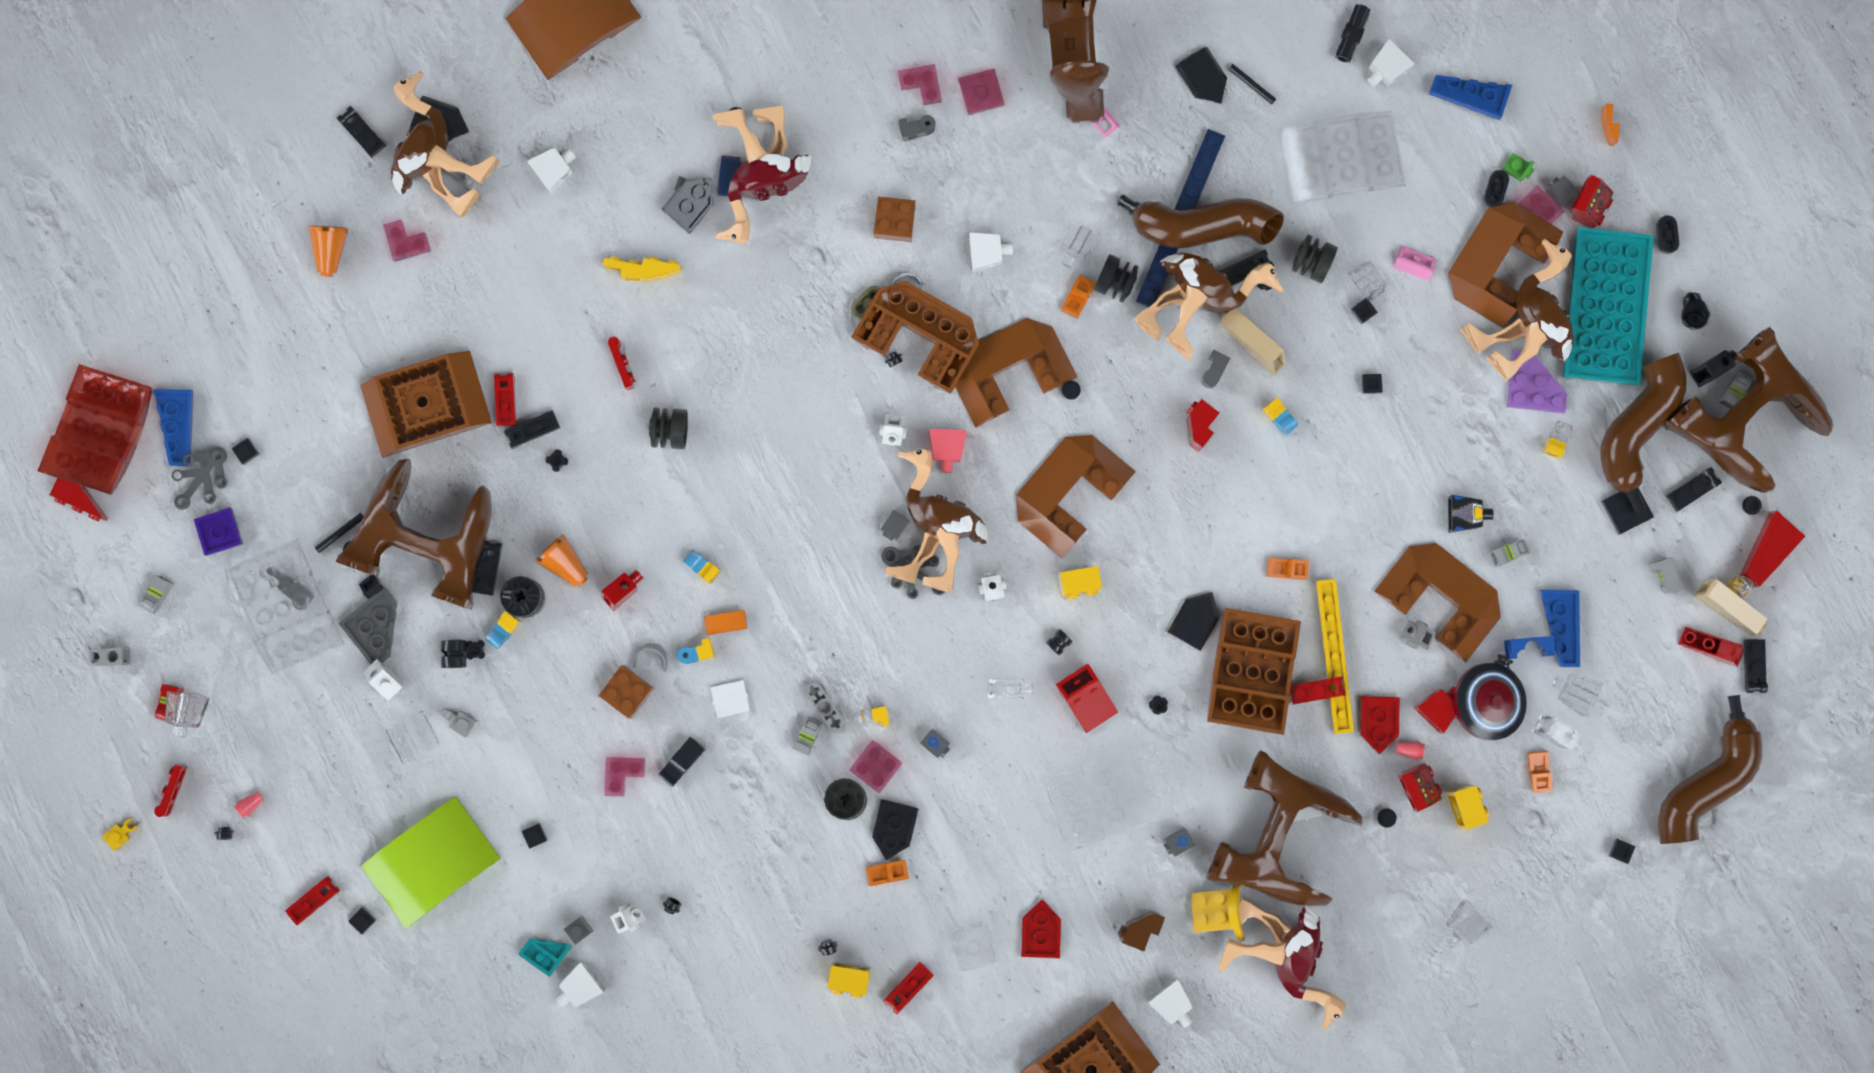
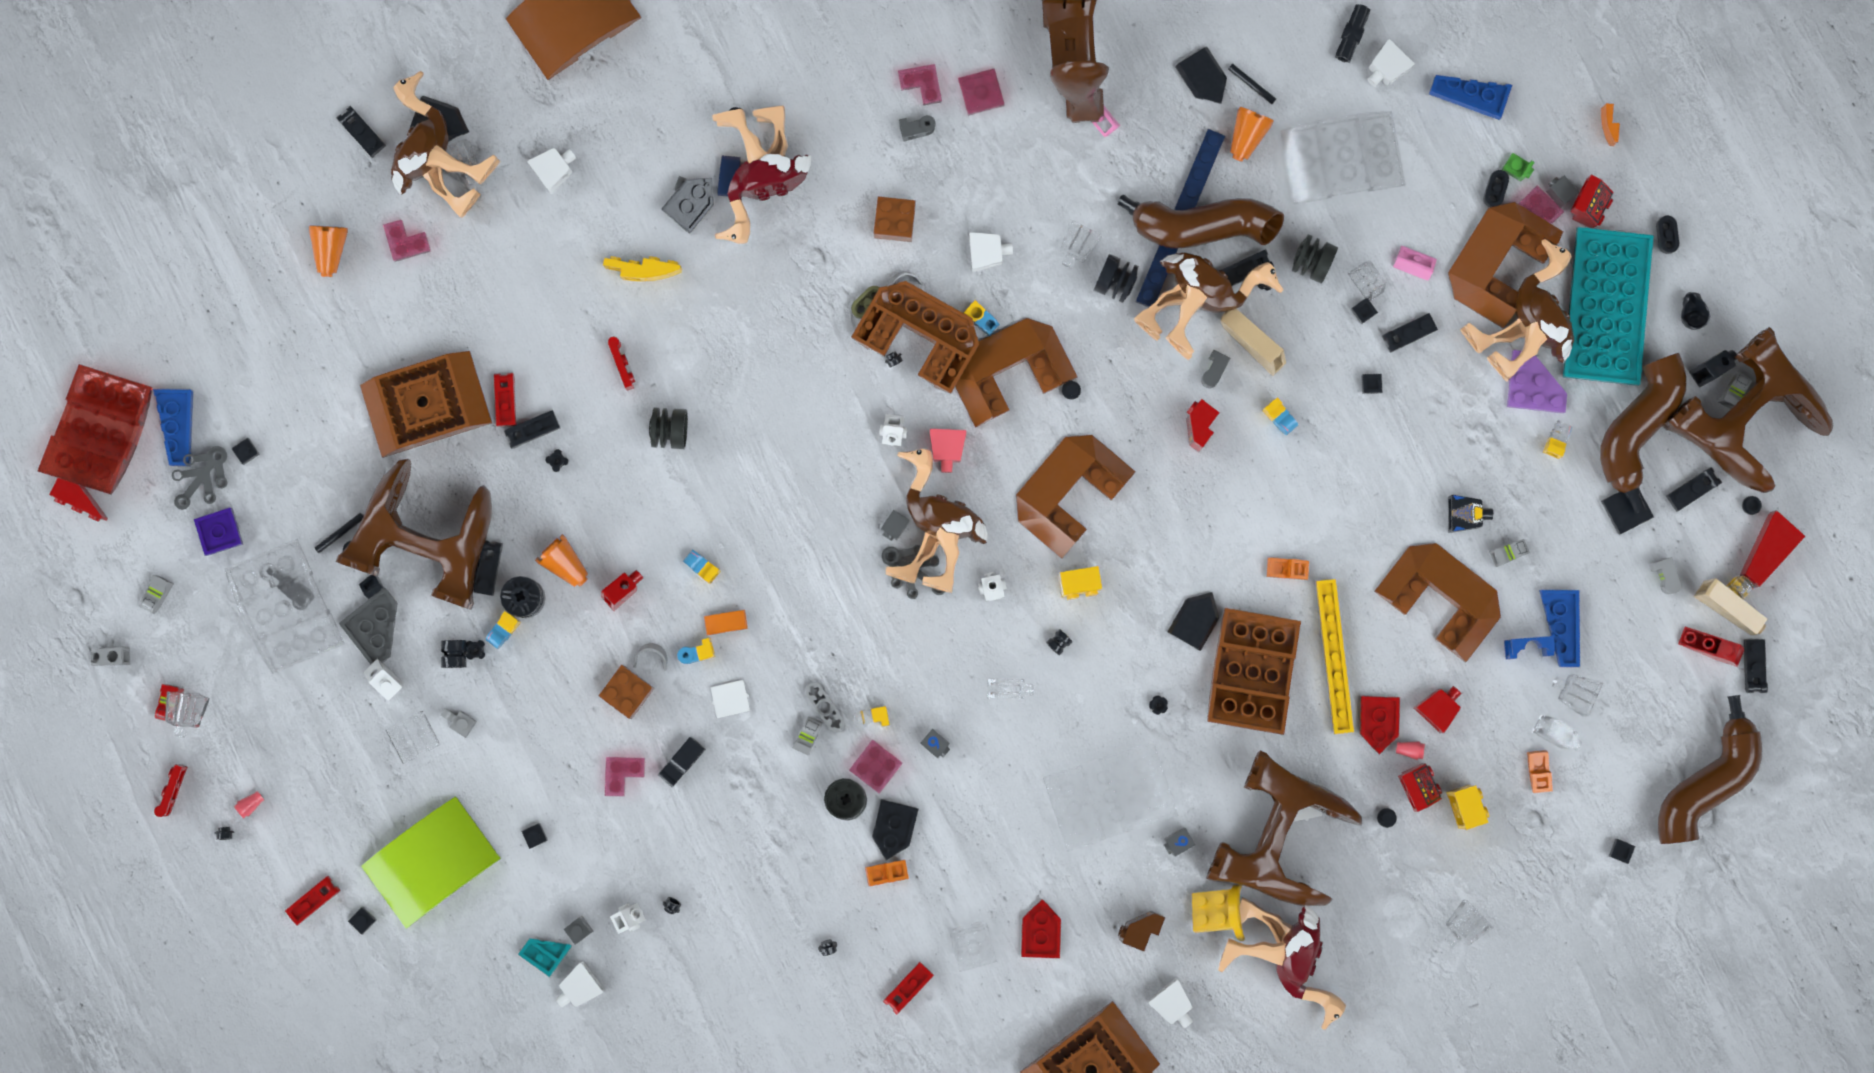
(118, 835): yellow plate -> none
(848, 979): yellow brick -> none
(981, 318): none -> leg
(1078, 296): orange slope -> none
(1086, 698): red slope -> none
(1248, 133): none -> orange cone
(1316, 690): red plate -> none
(1410, 332): none -> black plate
(1418, 634): light grey brick -> none
(1490, 701): dish -> none
(1503, 661): black bush -> none

